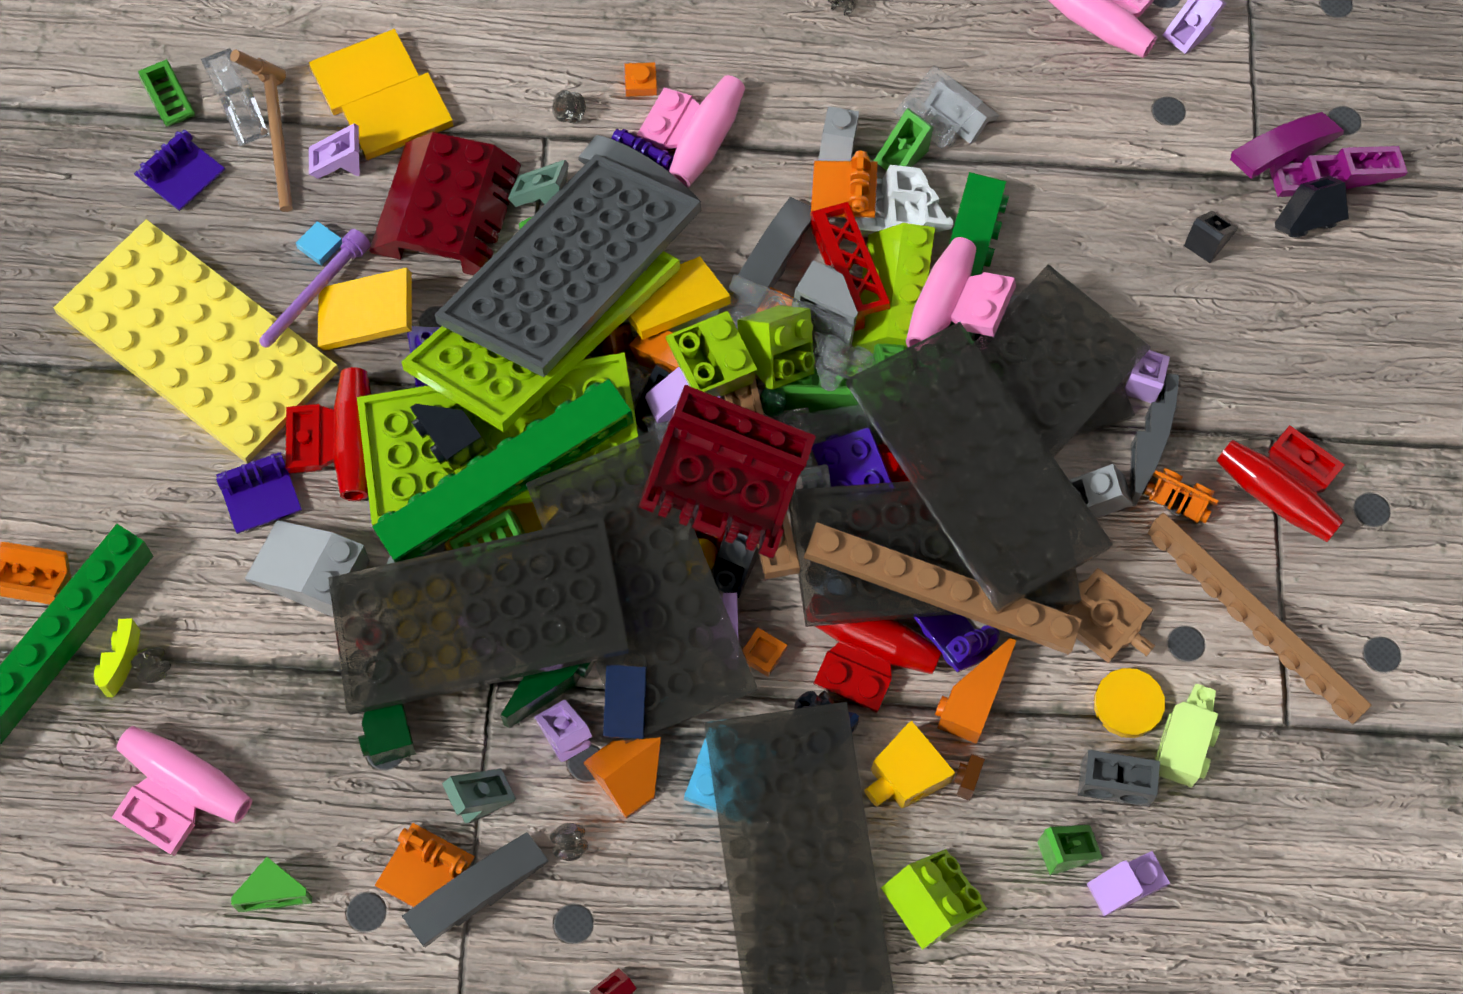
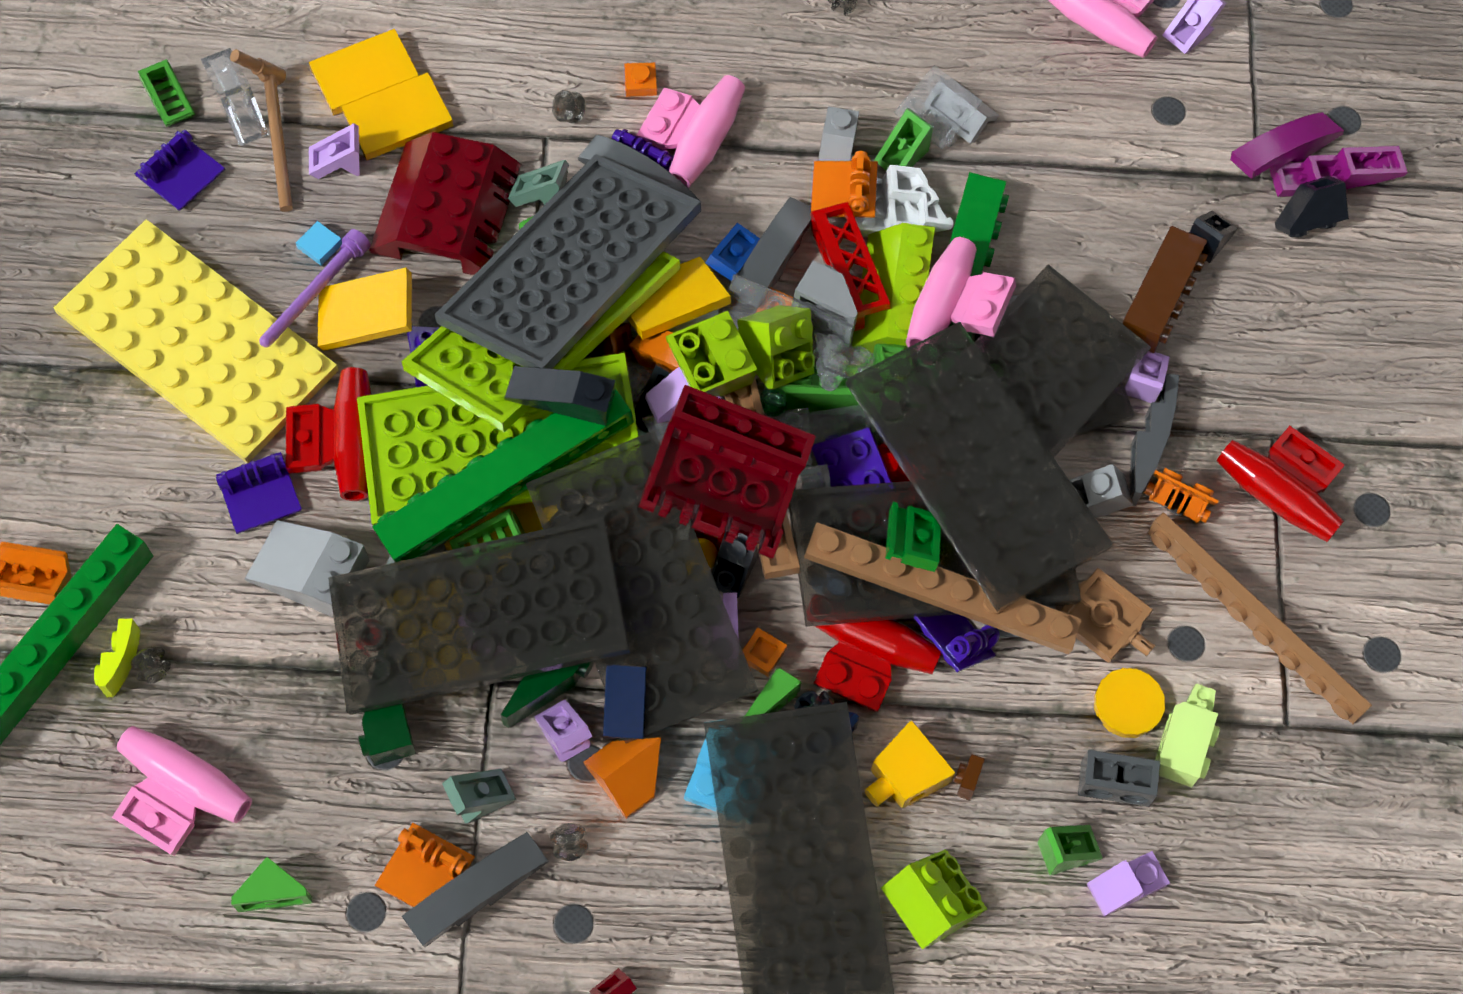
(450, 431): black slope -> none
(563, 392): none -> slope
(732, 251): none -> blue plate
(776, 693): none -> bright green slope
(913, 537): none -> green plate
(972, 697): orange slope -> none
(1164, 286): none -> reddish brown brick

